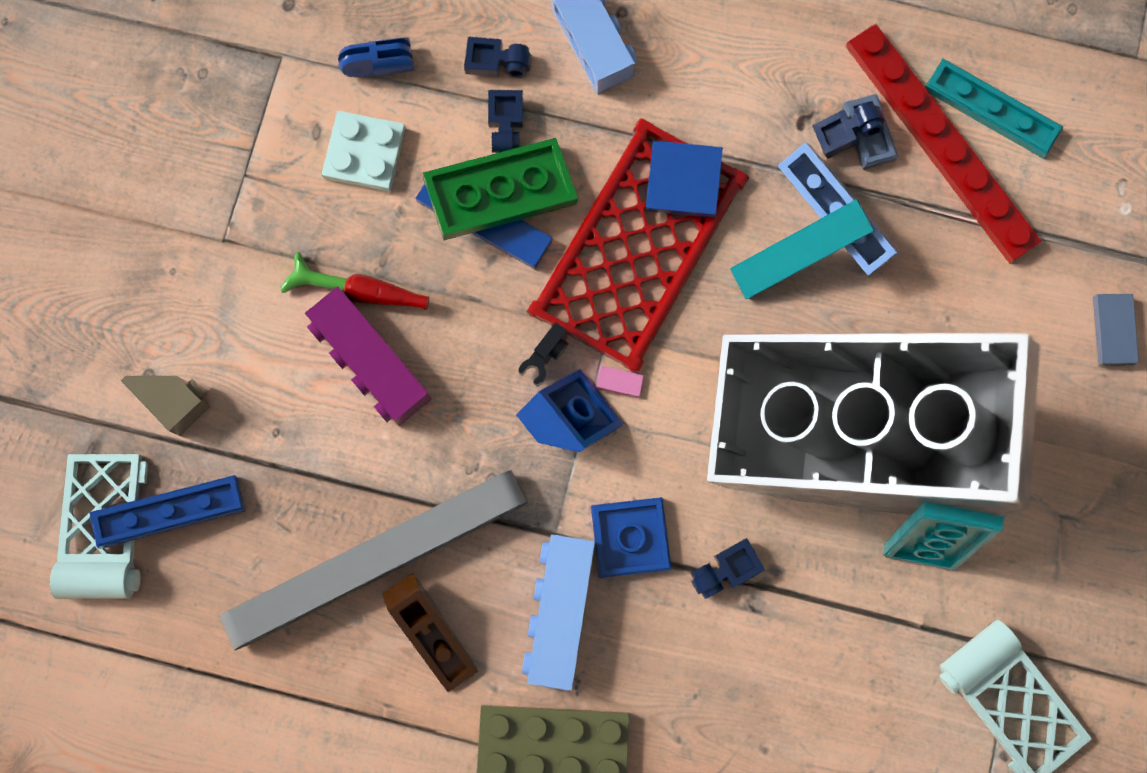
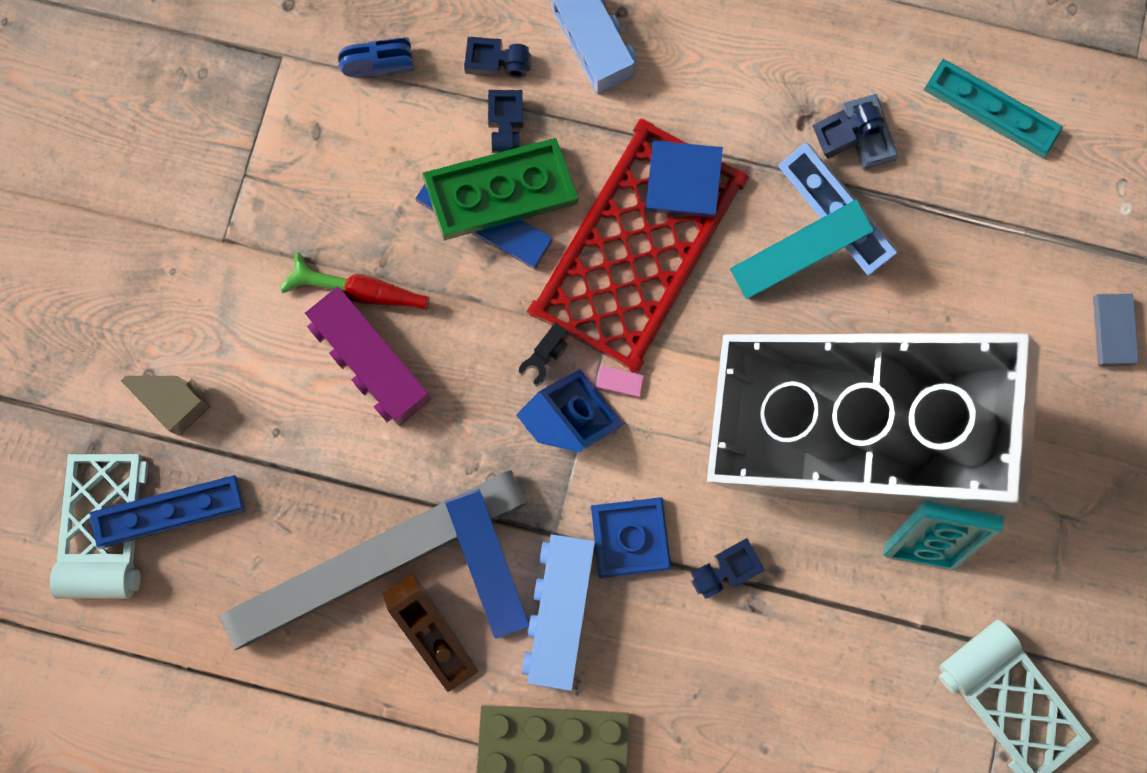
(363, 151): light aqua plate -> none
(487, 563): none -> blue tile
(943, 143): red plate -> none

